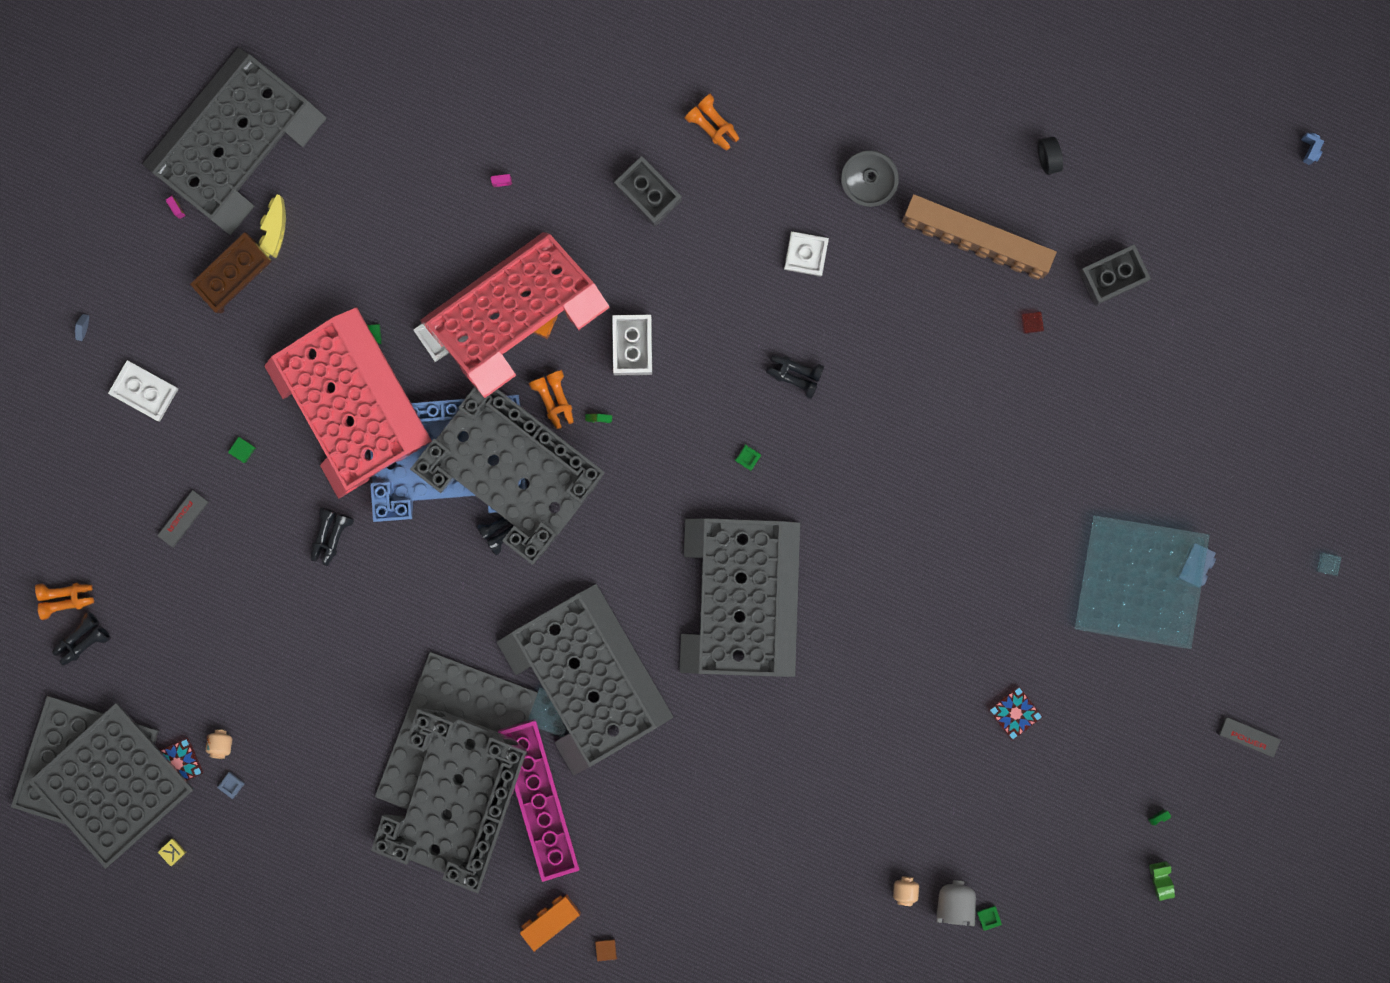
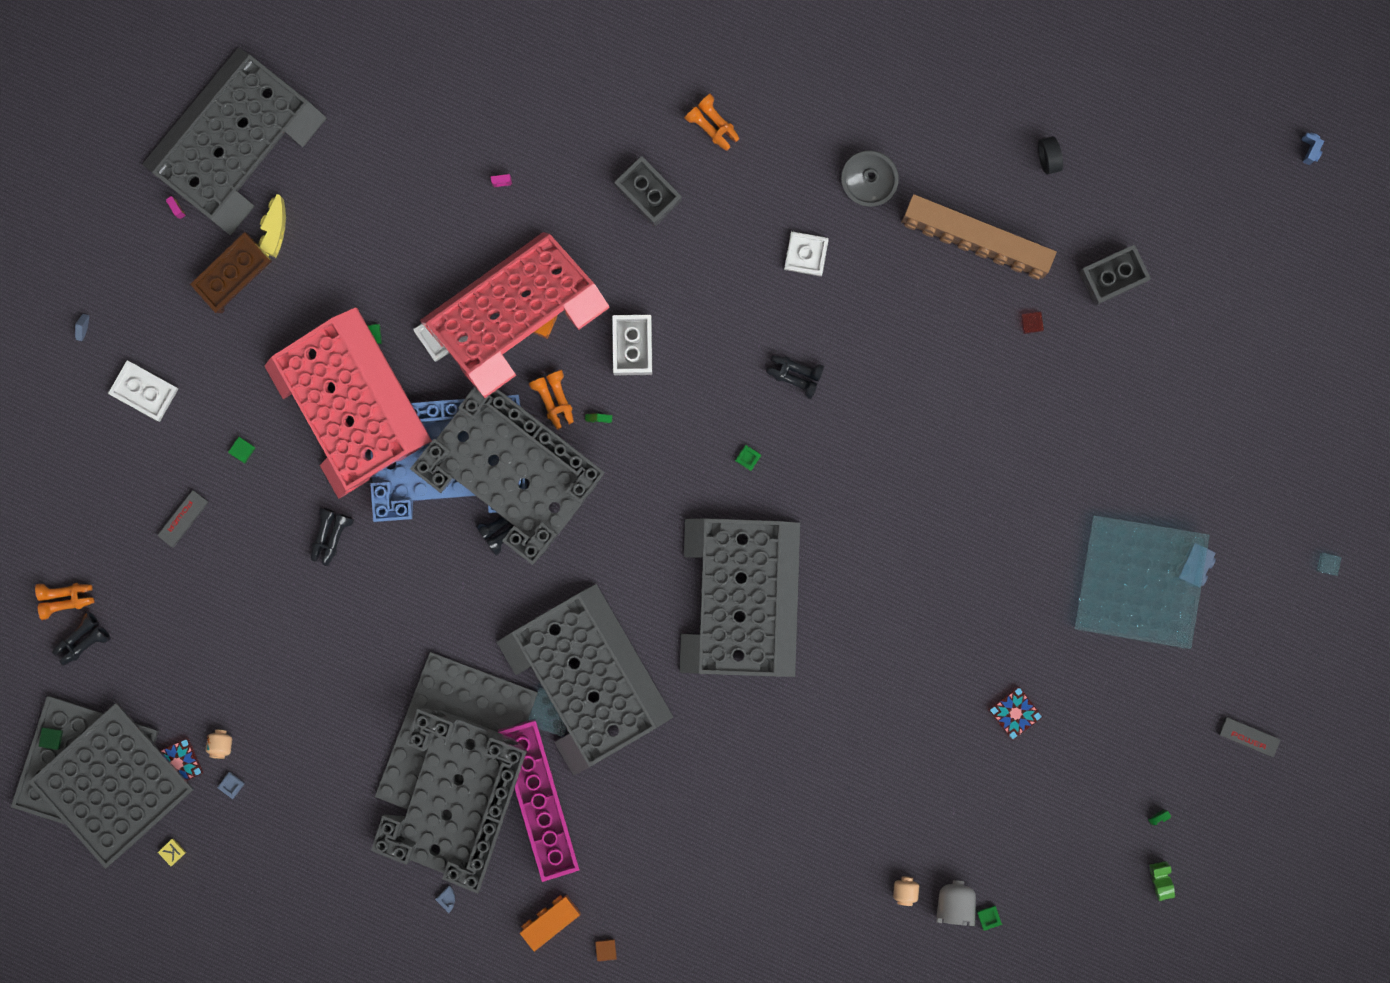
(50, 738): none -> dark green tile
(447, 899): none -> sand blue tile

